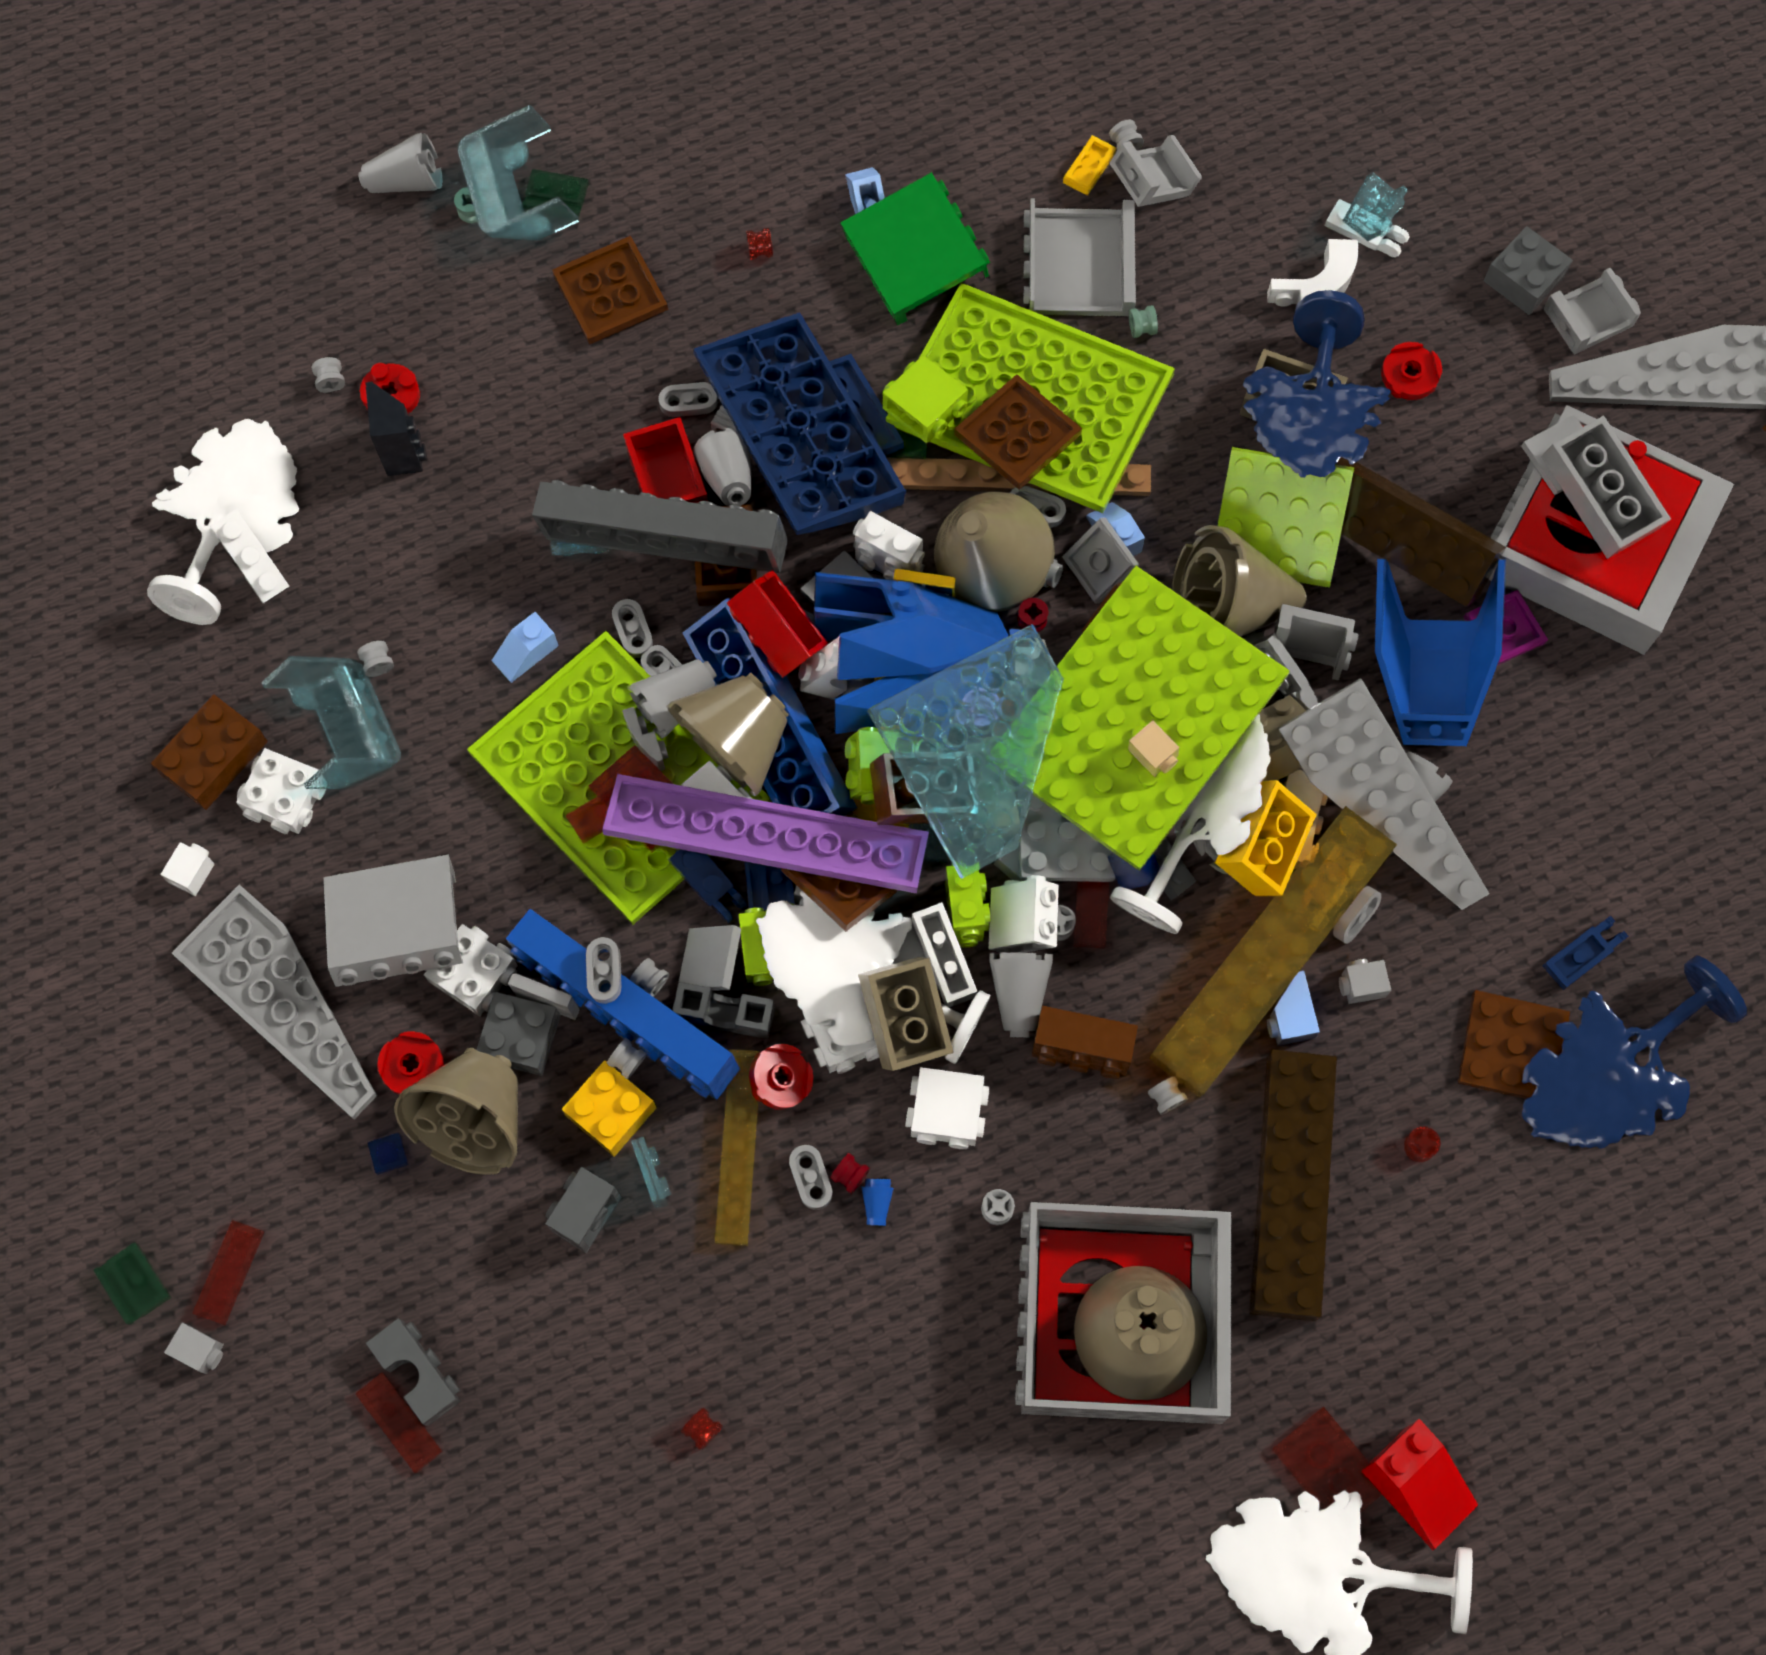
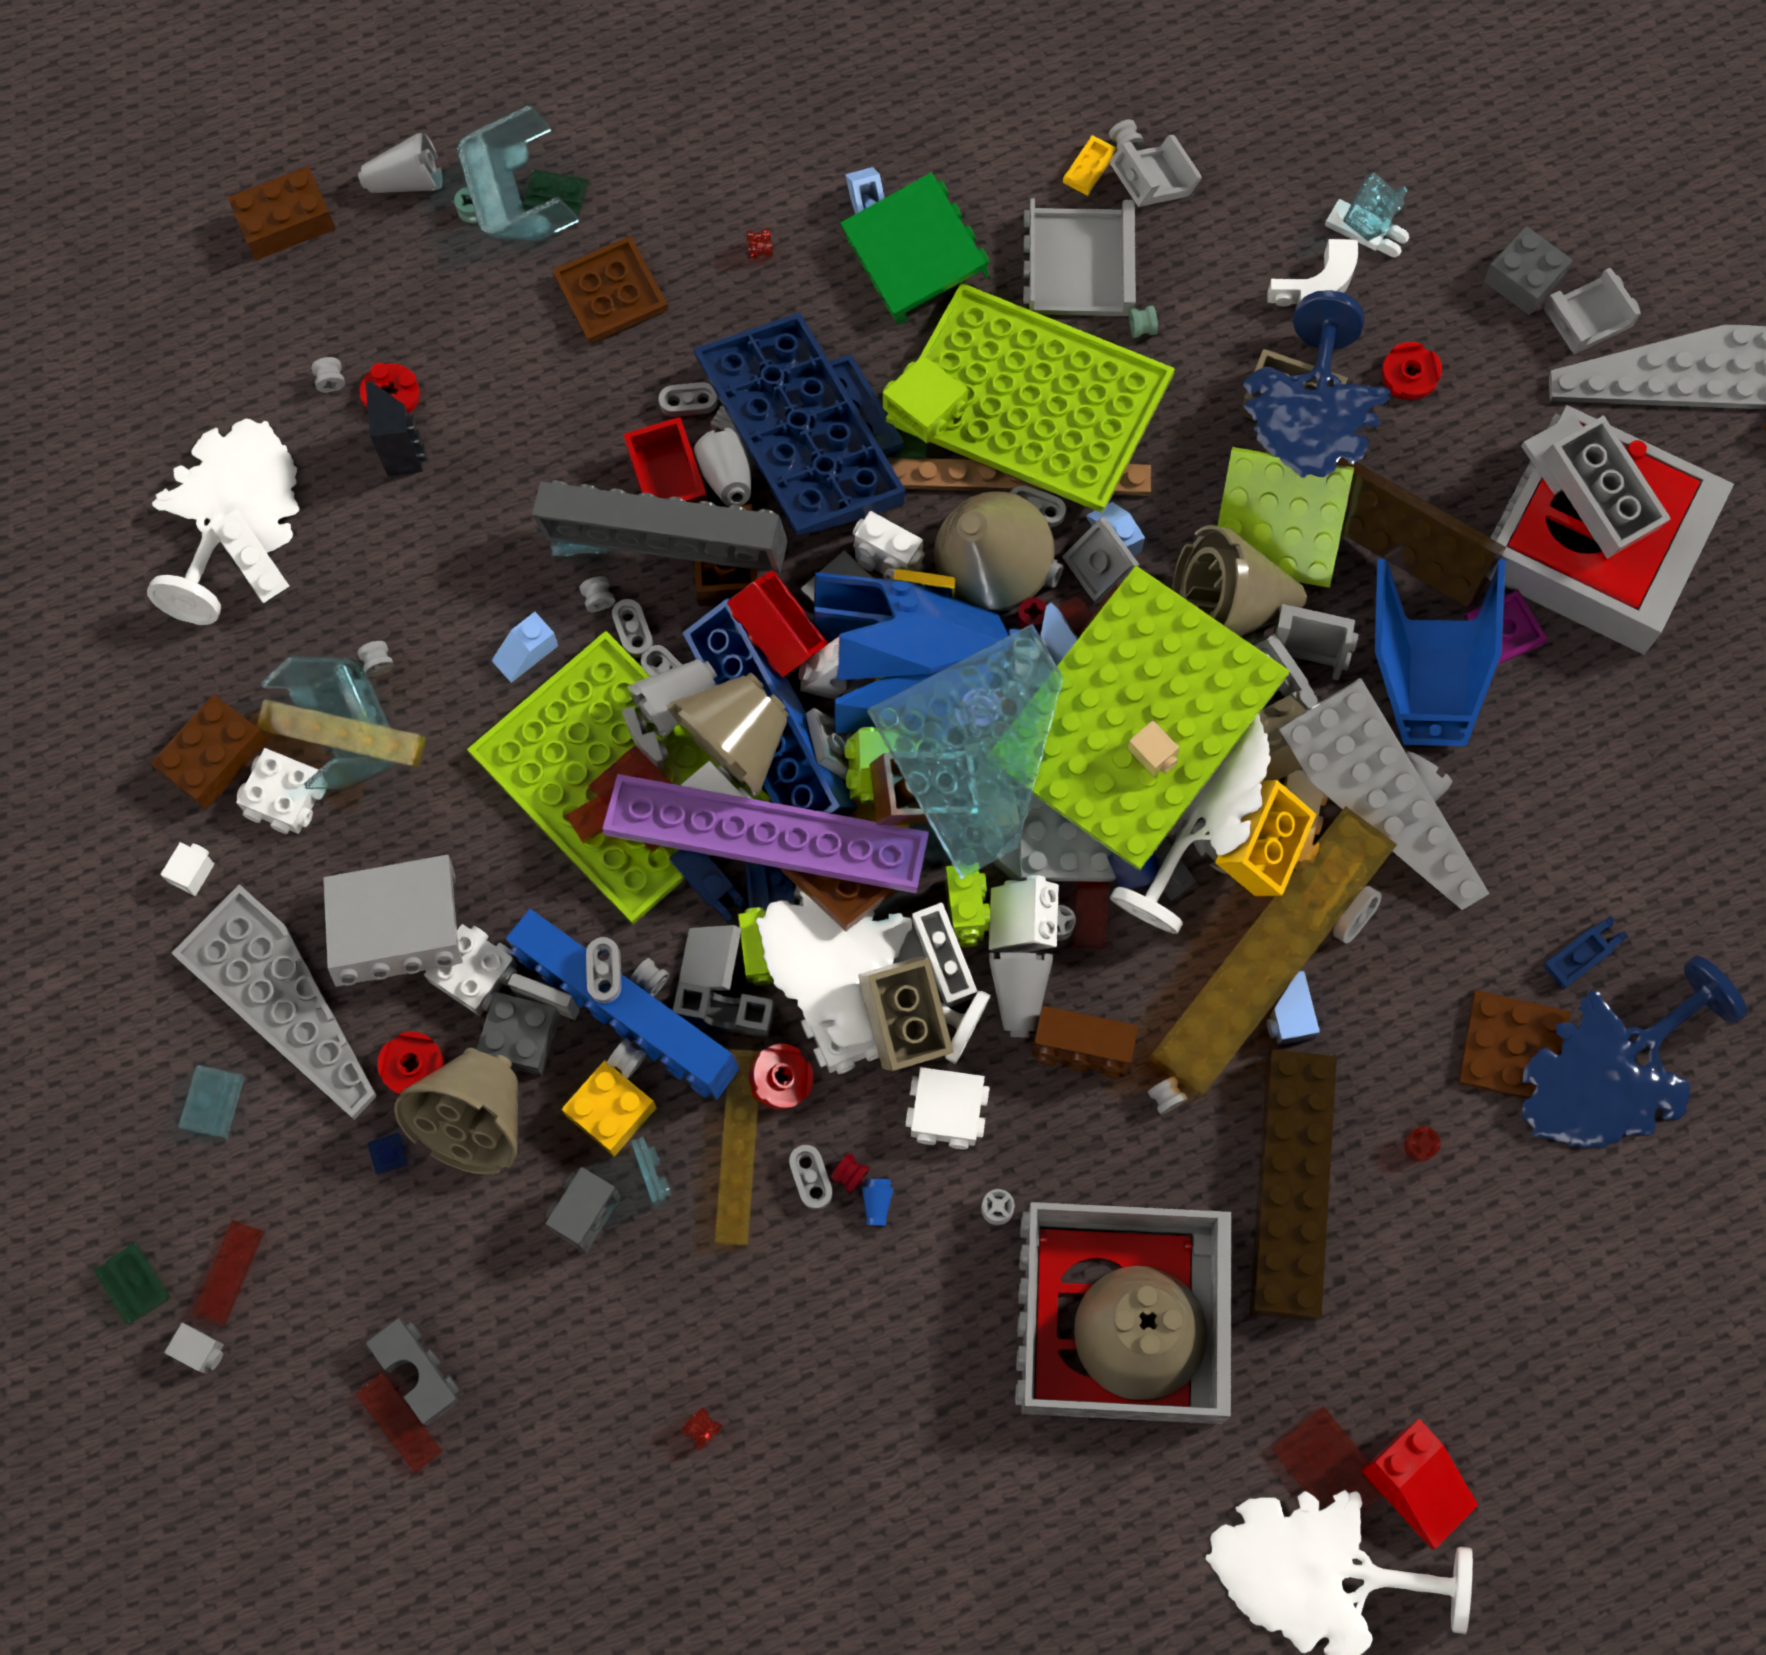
(211, 1101): none -> clear light blue plate
(281, 213): none -> reddish brown brick
(341, 733): none -> clear yellow plate
(597, 594): none -> light grey wheel
(827, 744): none -> light grey tile
(1017, 431): reddish brown plate -> none
(1057, 633): none -> light blue slope
(1075, 613): none -> clear red tile
(1364, 981): light grey brick -> none

